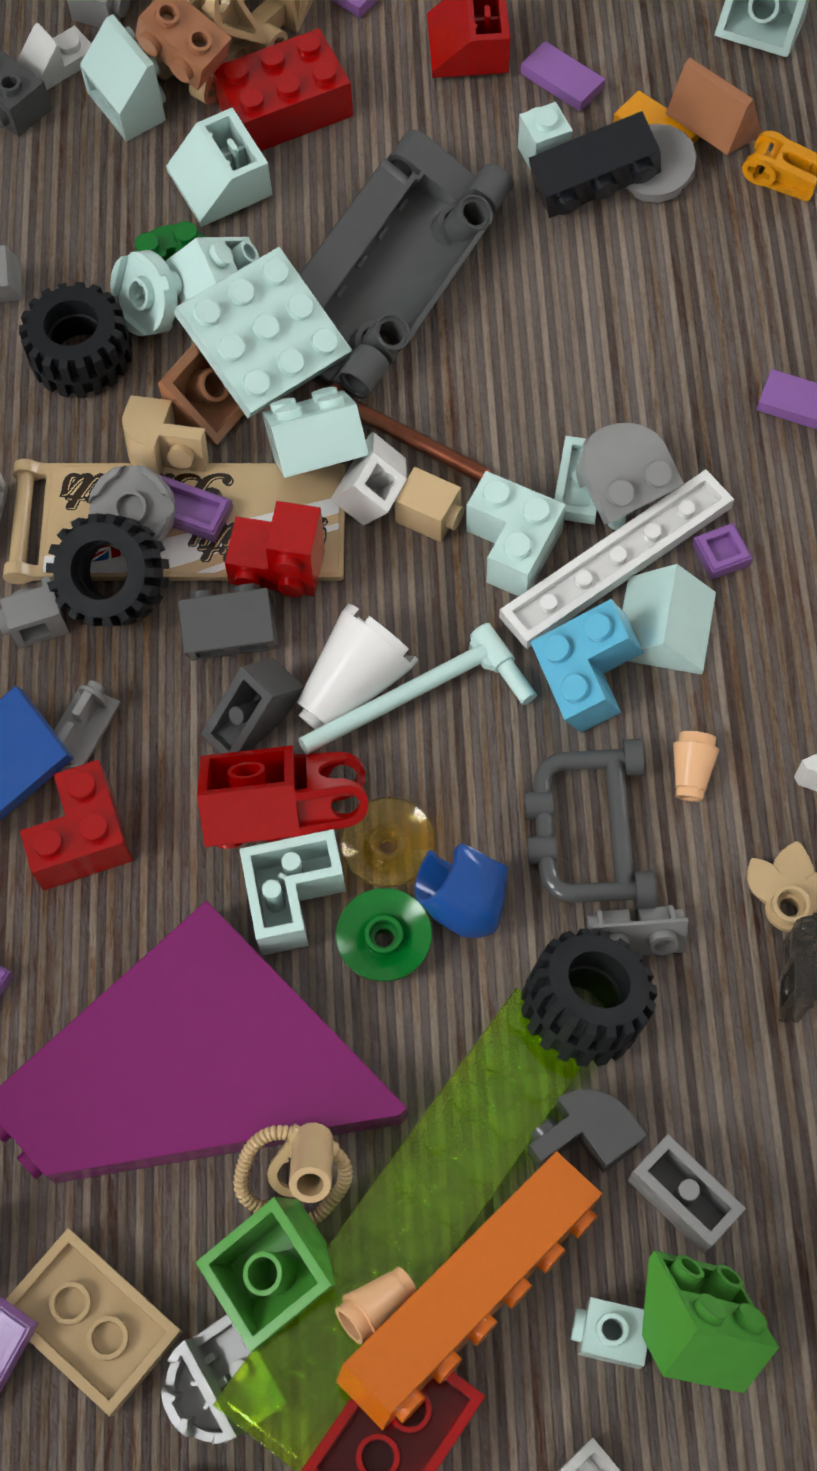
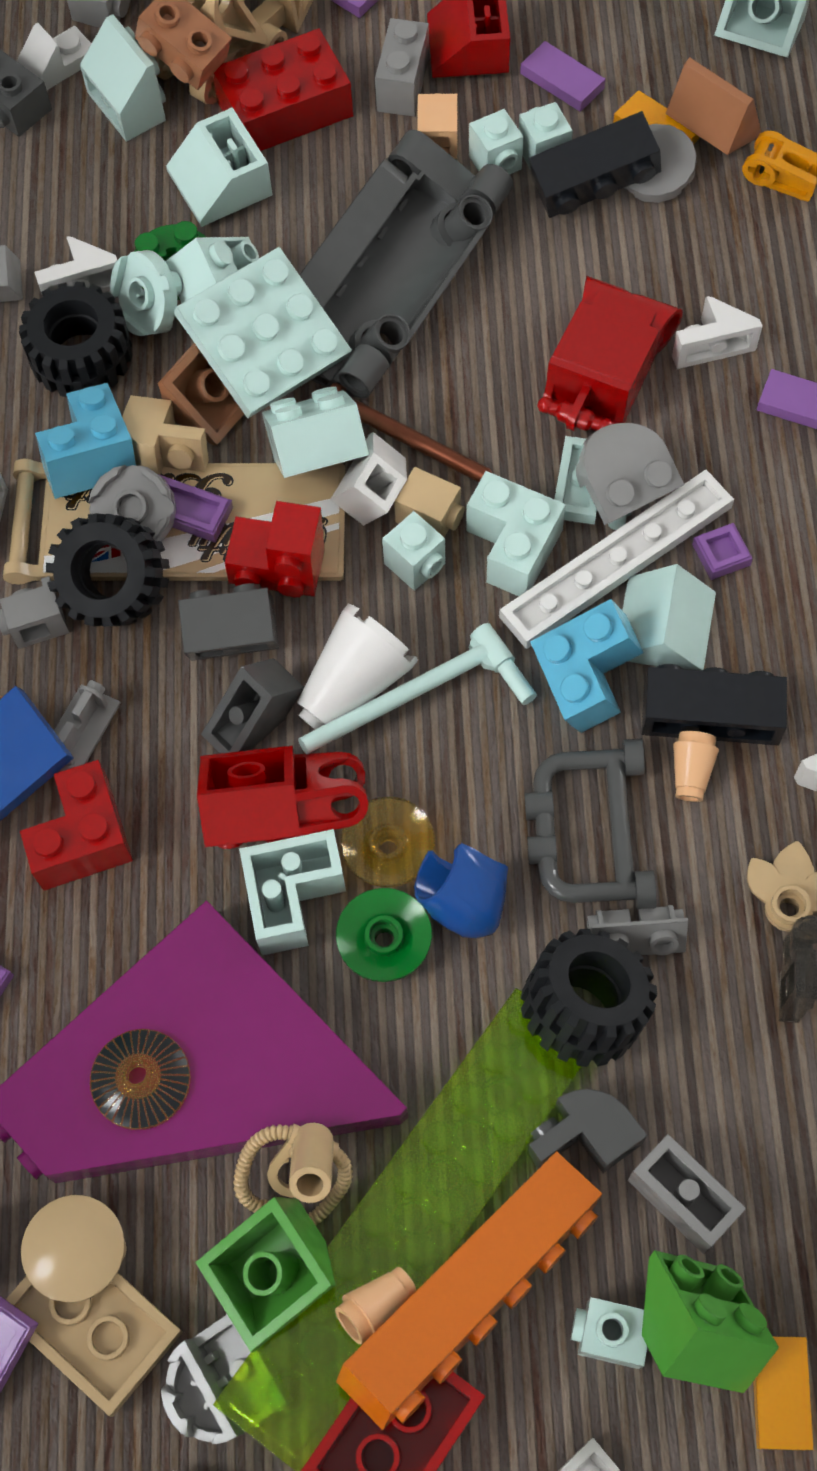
(73, 1248): none -> tan dish
(88, 266): none -> white slope
(89, 446): none -> medium azure brick
(153, 1099): none -> dish
(402, 67): none -> light grey brick
(414, 550): none -> light aqua brick
(439, 120): none -> light nougat brick
(496, 142): none -> light aqua brick
(605, 355): none -> red piece
(715, 702): none -> black brick
(723, 335): none -> white slope
(783, 1398): none -> light orange tile

